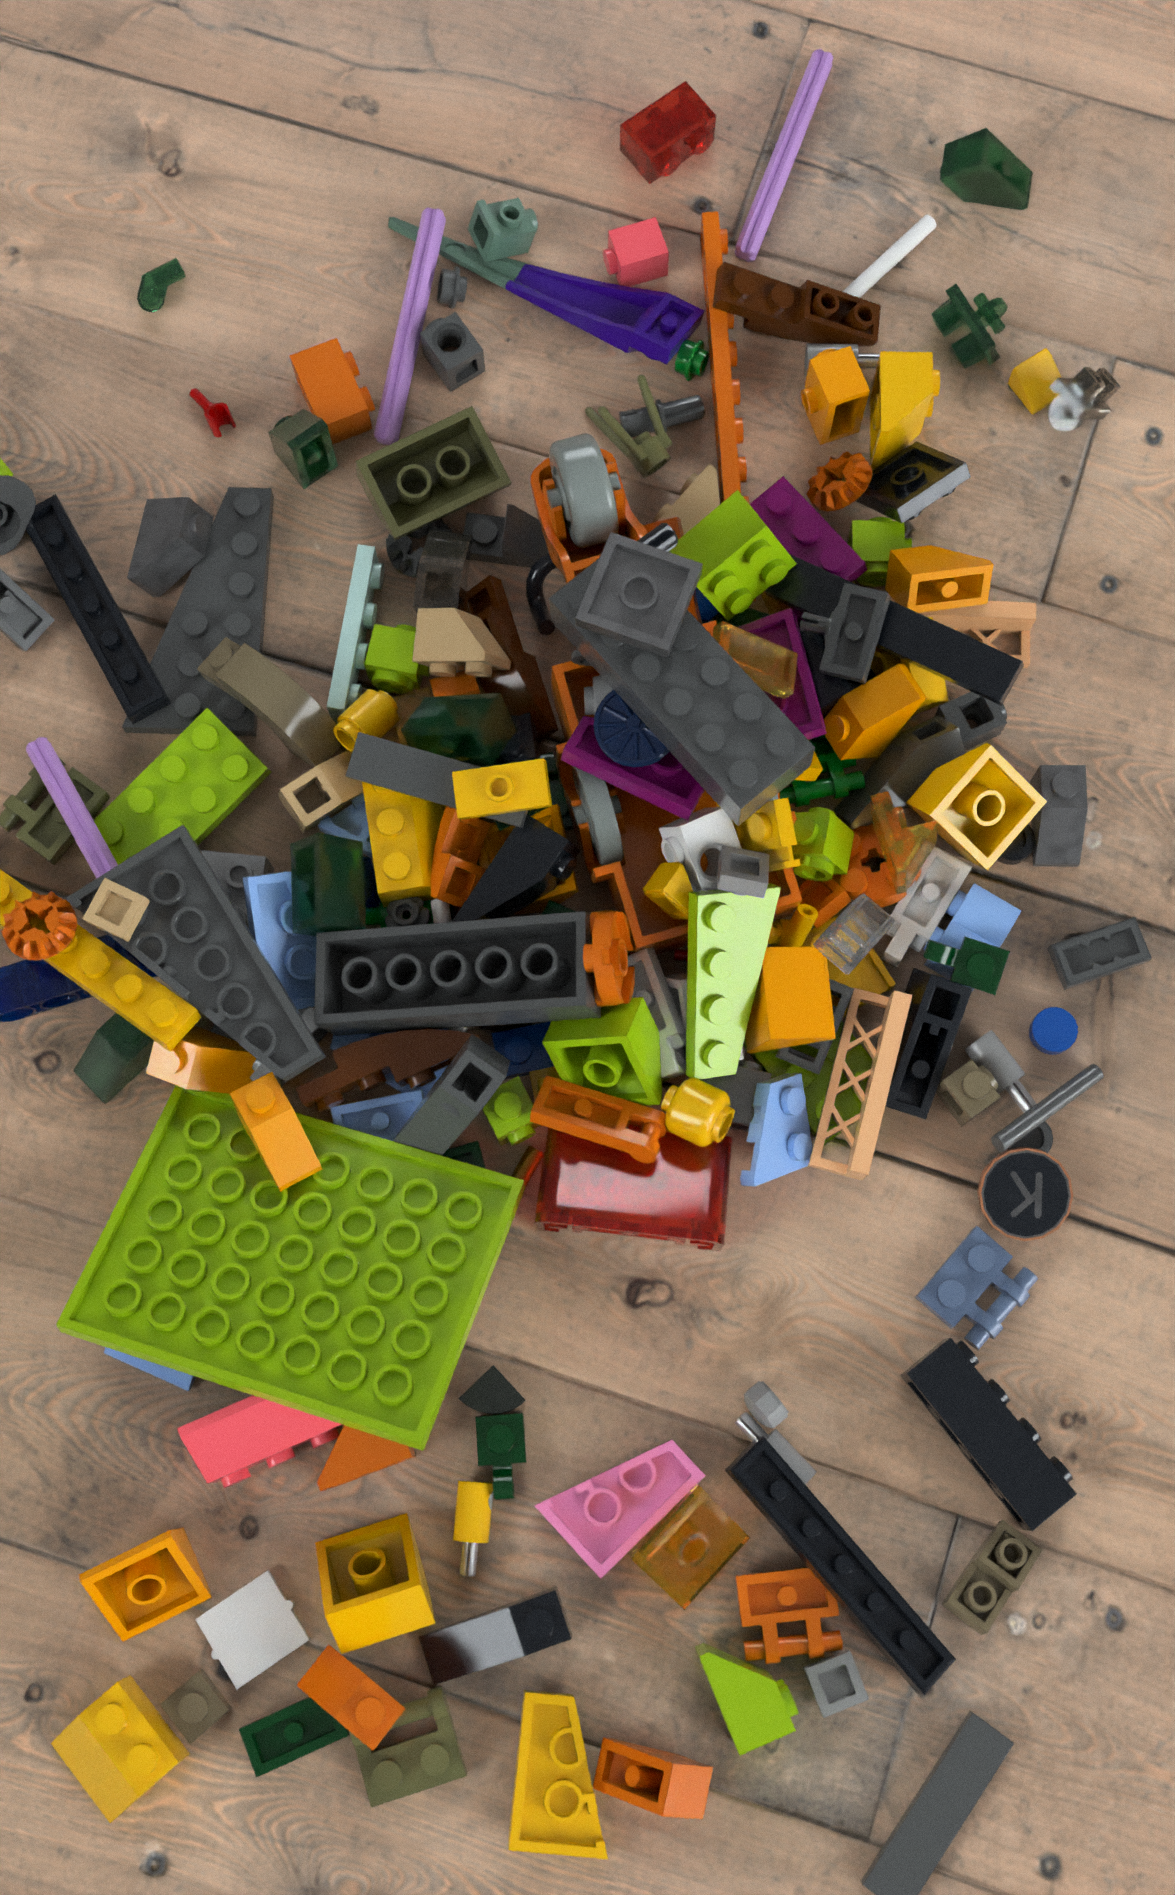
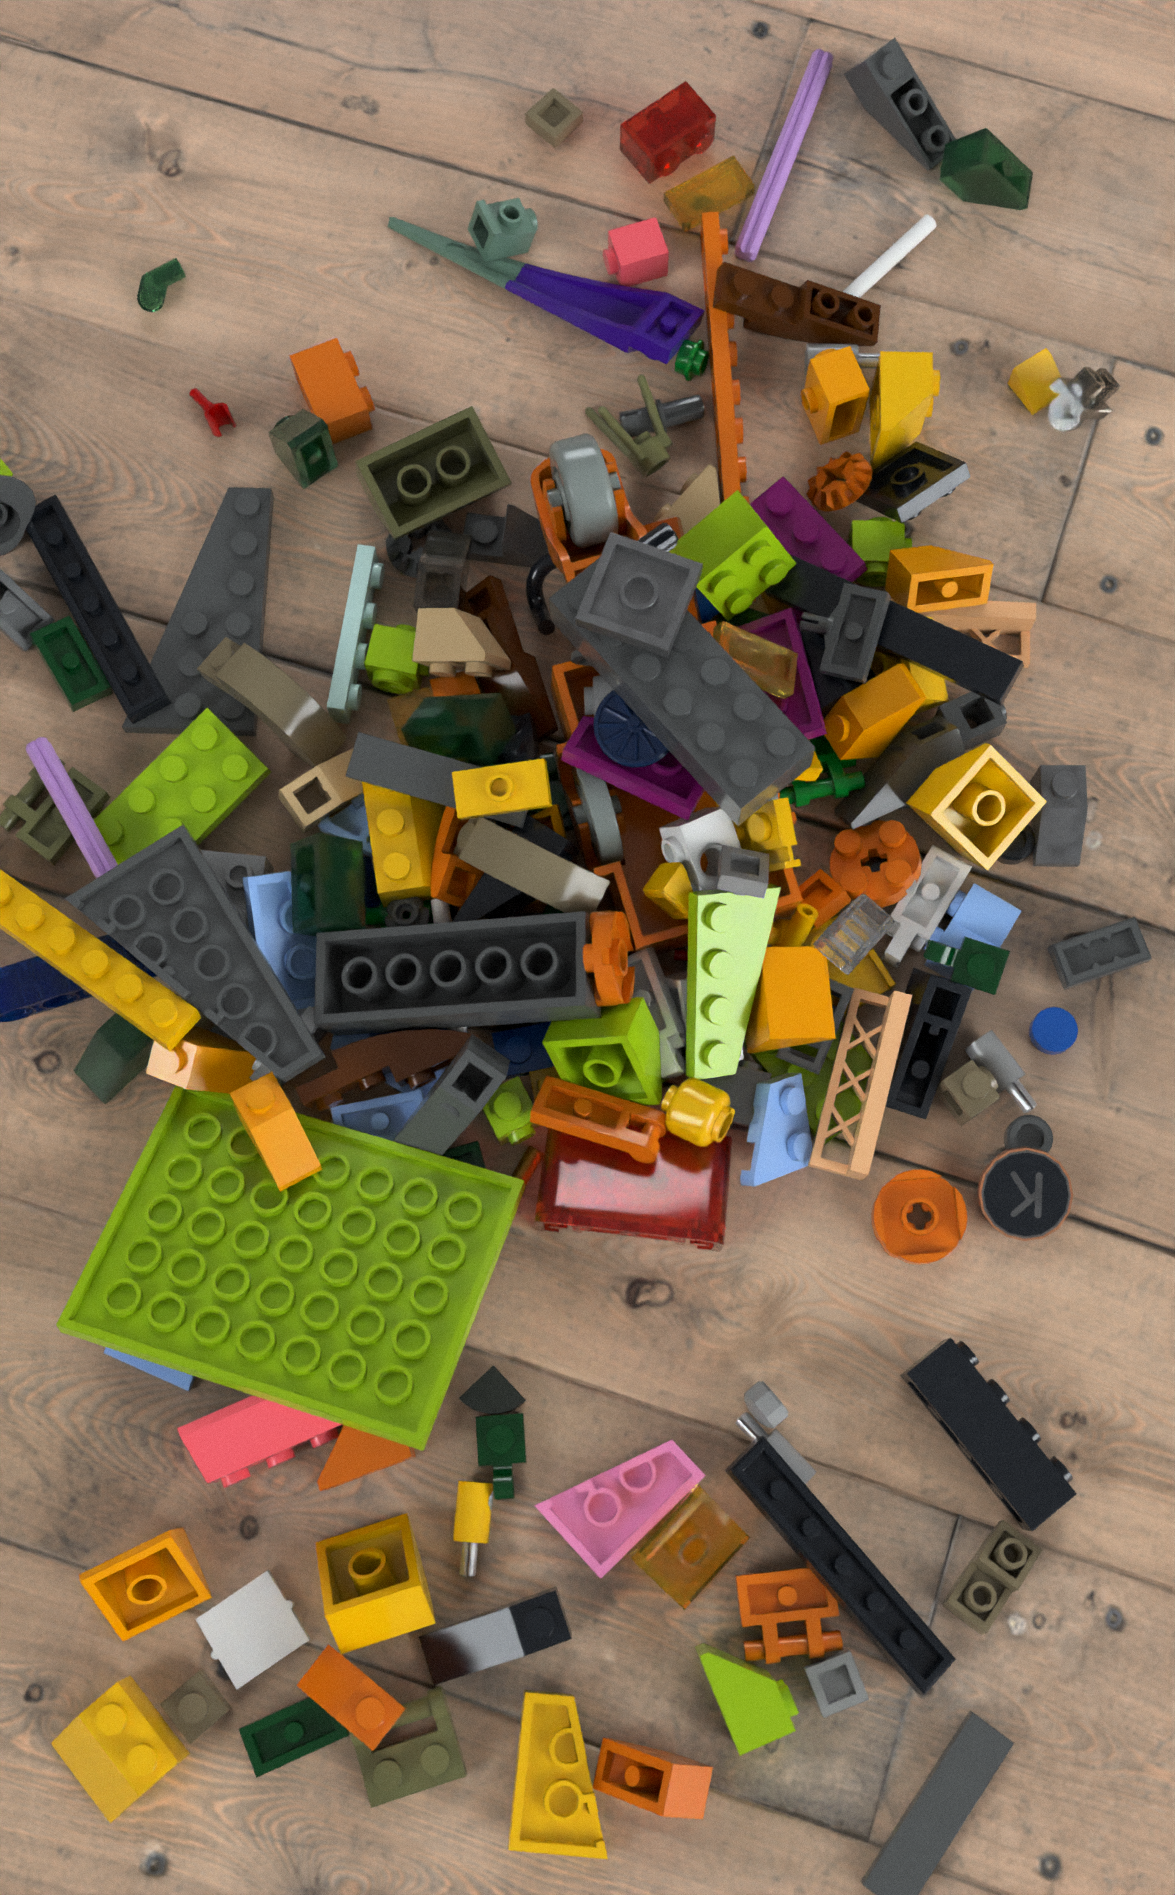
(29, 941): orange gear -> none
(71, 663): none -> dark green plate
(116, 909): tan plate -> none
(168, 543): flat silver slope -> none
(370, 714): yellow brick -> none
(409, 326): lavender axle -> none
(451, 287): dark grey plate -> none
(455, 366): dark grey brick -> none
(529, 867): none -> dark tan arch
(554, 117): none -> dark tan plate
(709, 192): none -> clear yellow tile
(822, 844): lime brick -> none
(900, 103): none -> dark grey slope
(902, 846): clear yellow slope -> none
(935, 1196): none -> orange plate
(958, 312): clear green hips -> none
(963, 1280): sand blue plate -> none
(1047, 1107): dark grey bar -> none

